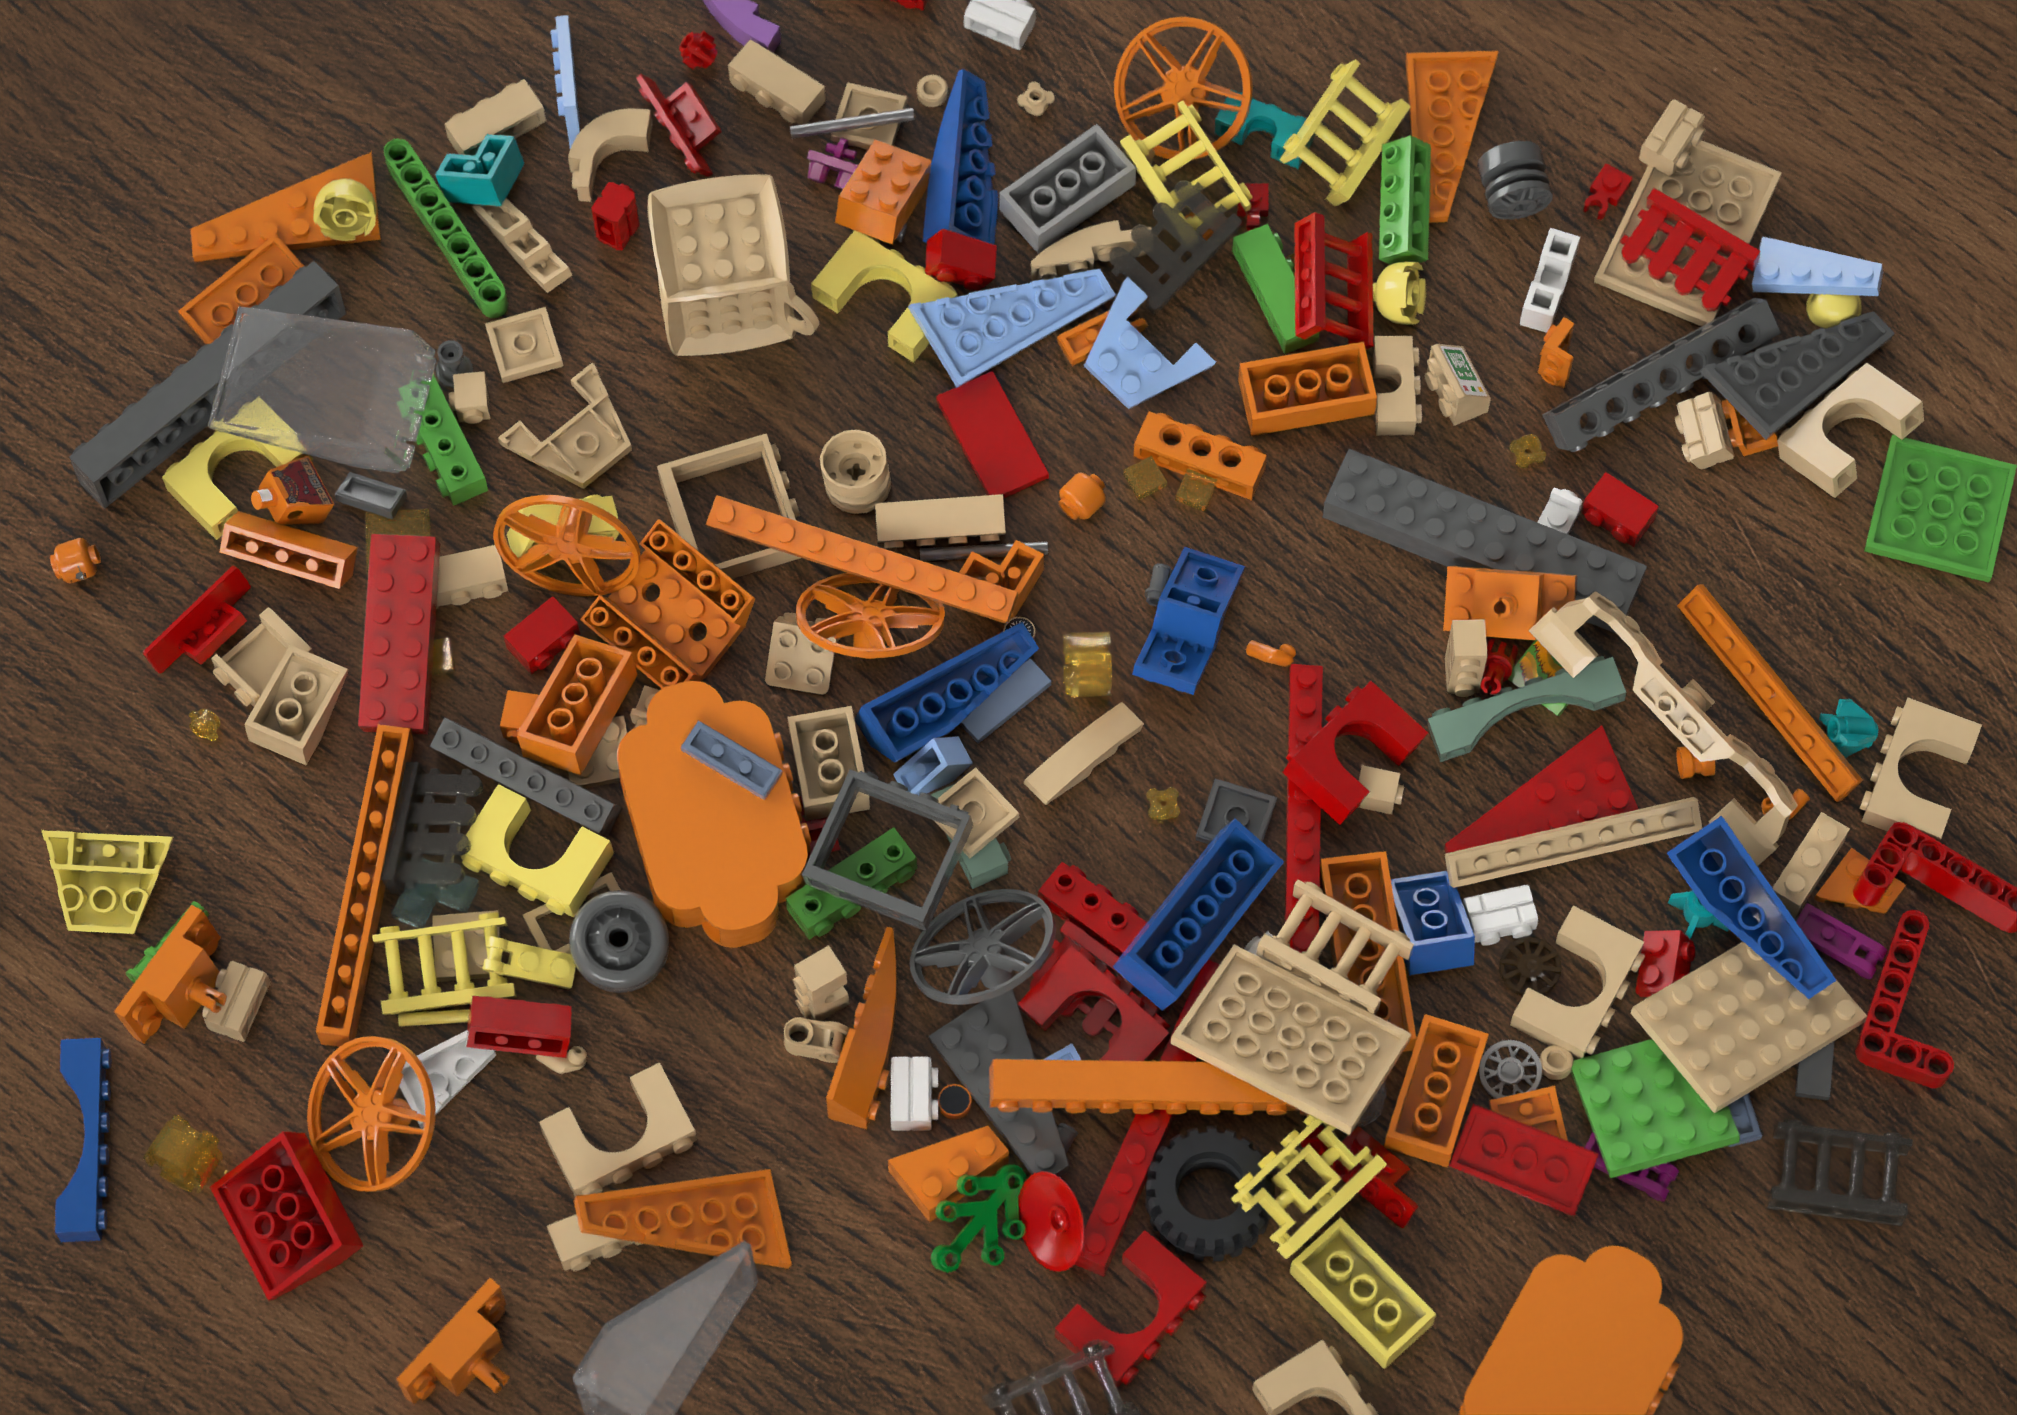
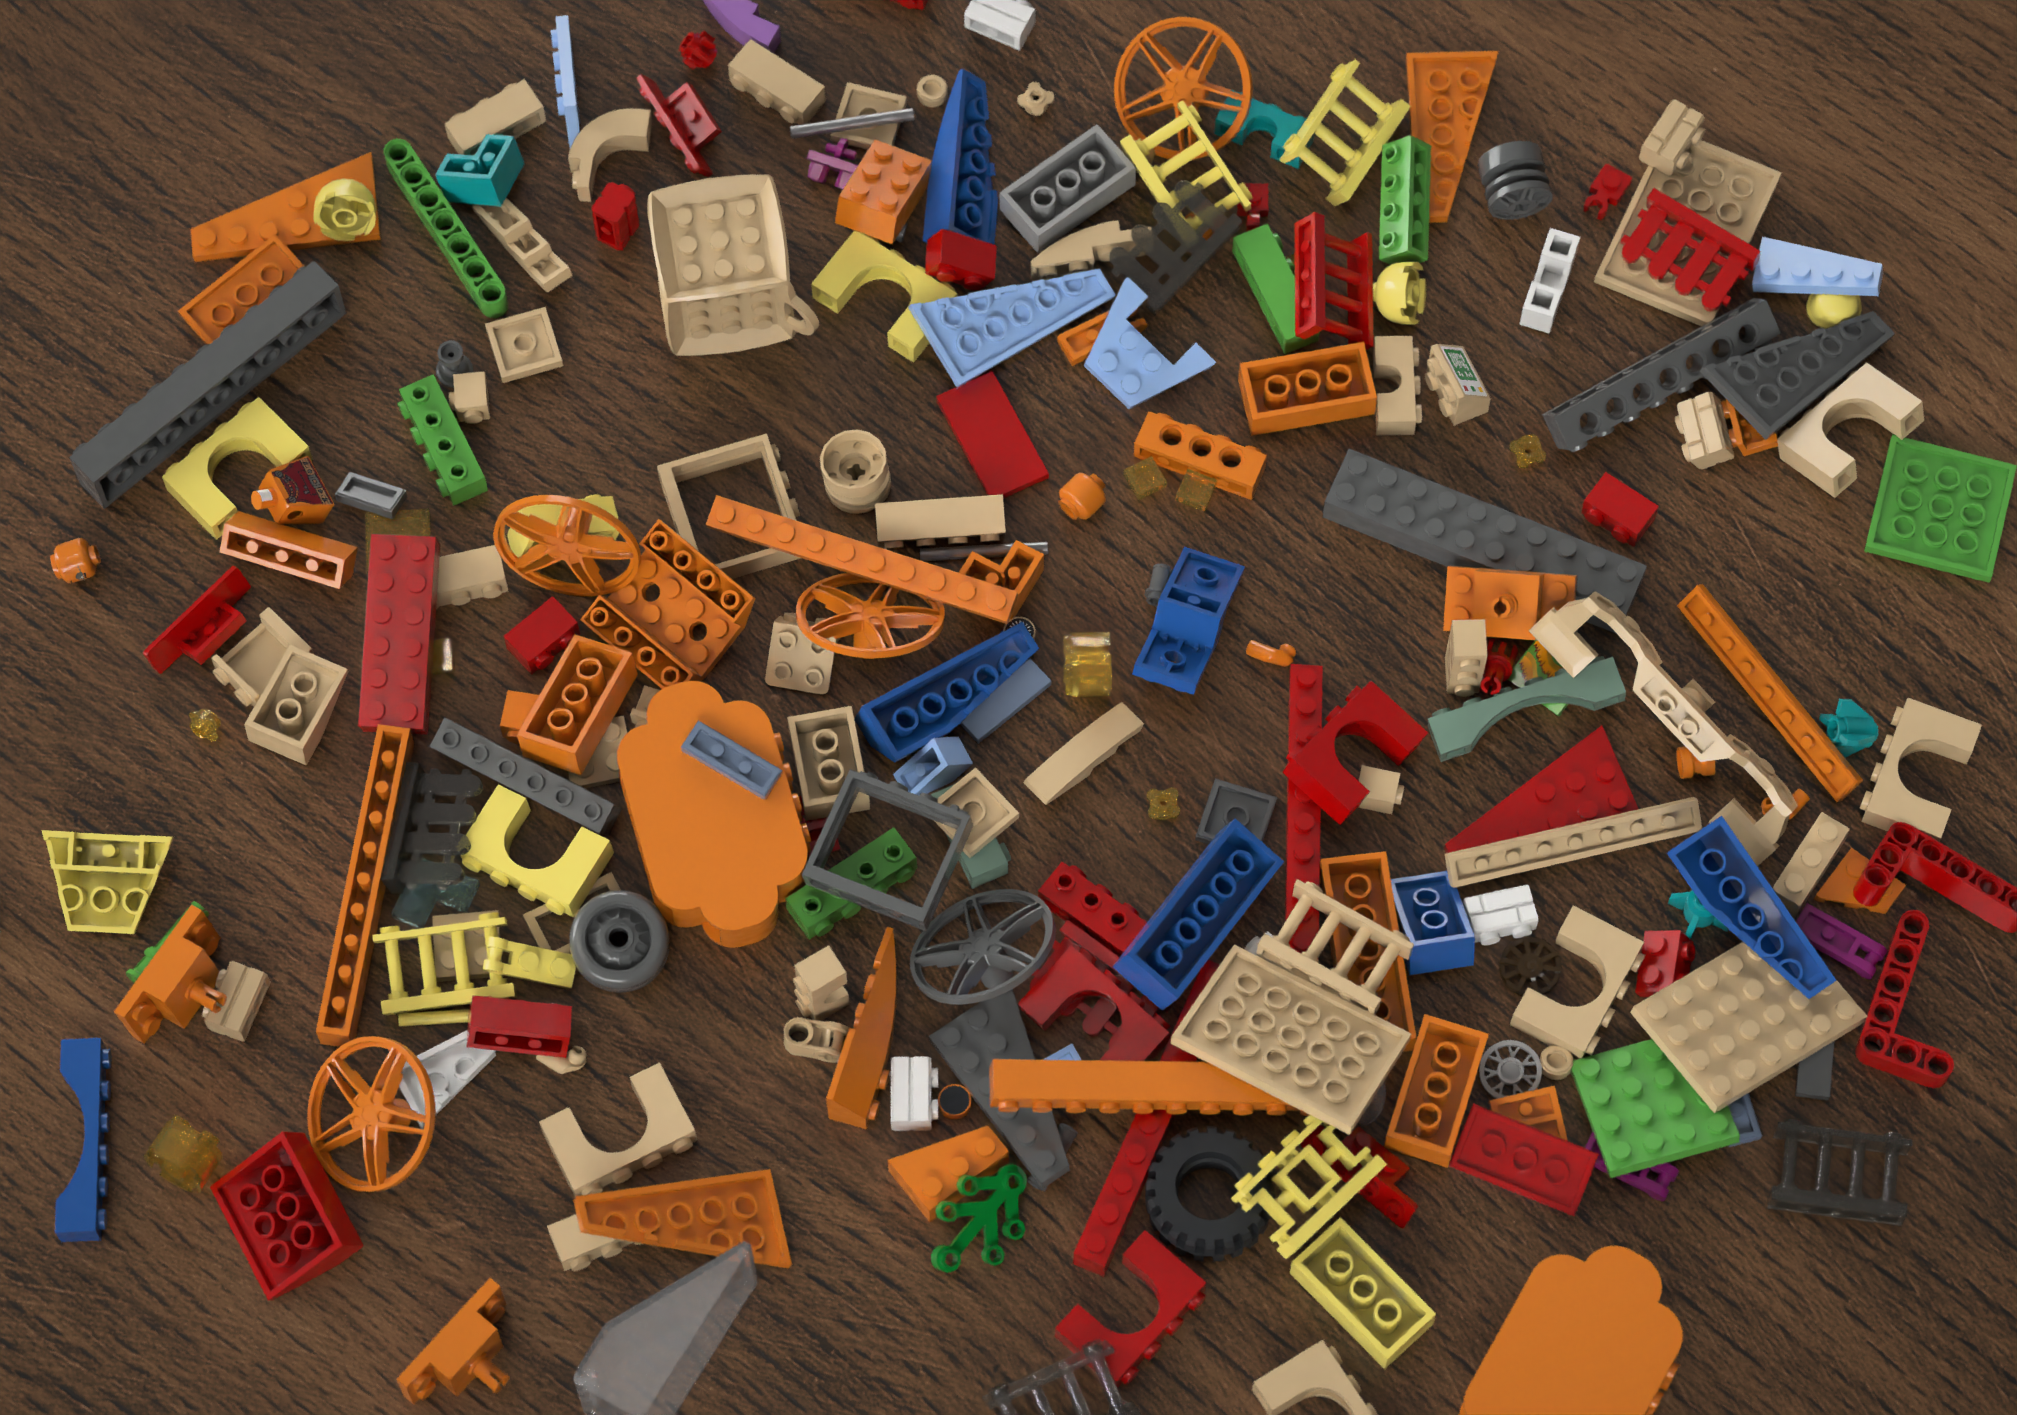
(324, 387): clear windscreen -> none
(584, 444): tan wing -> none
(1051, 1221): red hat -> none
(1555, 361): orange bracket -> none
(1561, 510): white bracket -> none

